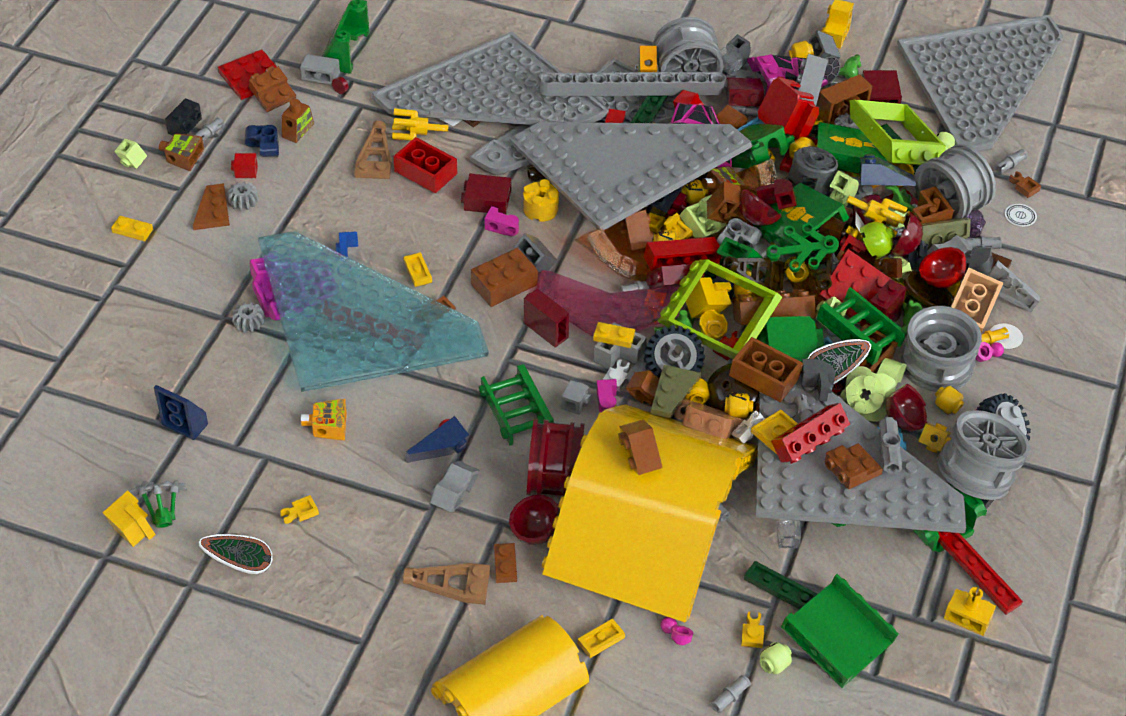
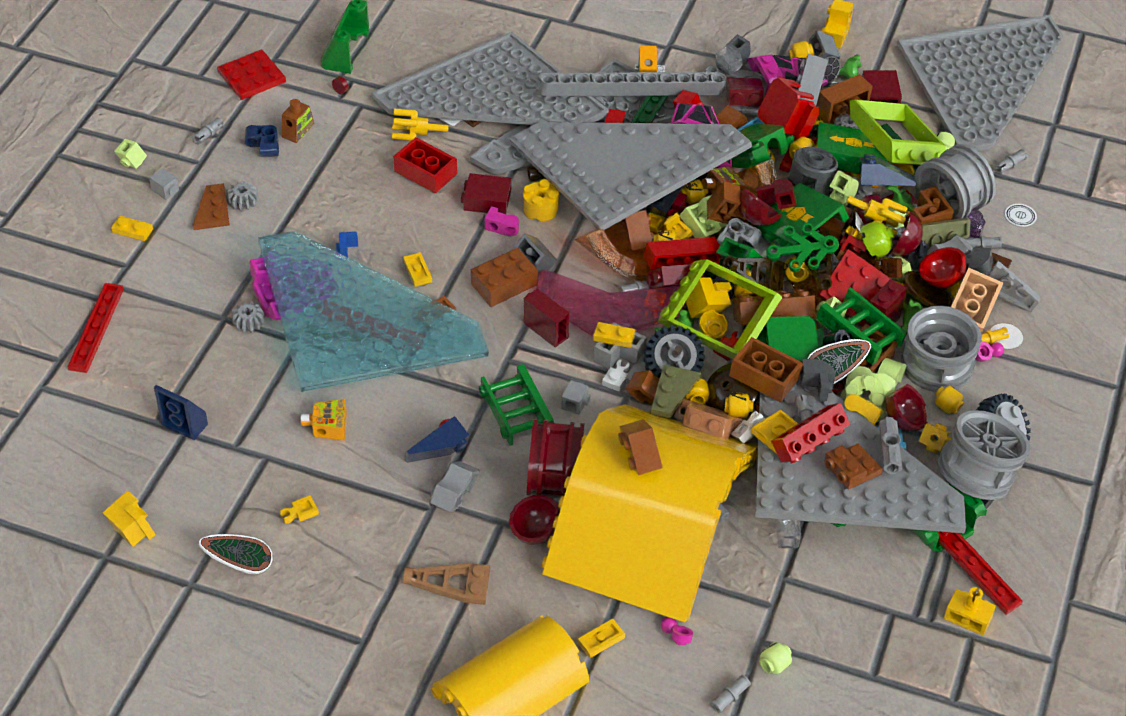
(95, 328): none -> red tile
(162, 517): plant -> none
(164, 183): none -> light grey brick
(183, 117): black brick -> none
(183, 150): dark orange torso -> none
(245, 165): red brick -> none
(271, 88): dark orange plate -> none
(319, 69): light grey brick -> none
(374, 169): medium nougat plate -> none
(505, 563): dark orange plate -> none
(605, 394): dark pink leg -> none
(688, 46): light grey wheel -> none
(752, 632): yellow plate -> none
(778, 585): dark green plate -> none
(836, 336): none -> black brick
(840, 631): green panel -> none
(864, 407): none -> yellow leg
(1025, 186): dark orange plate -> none

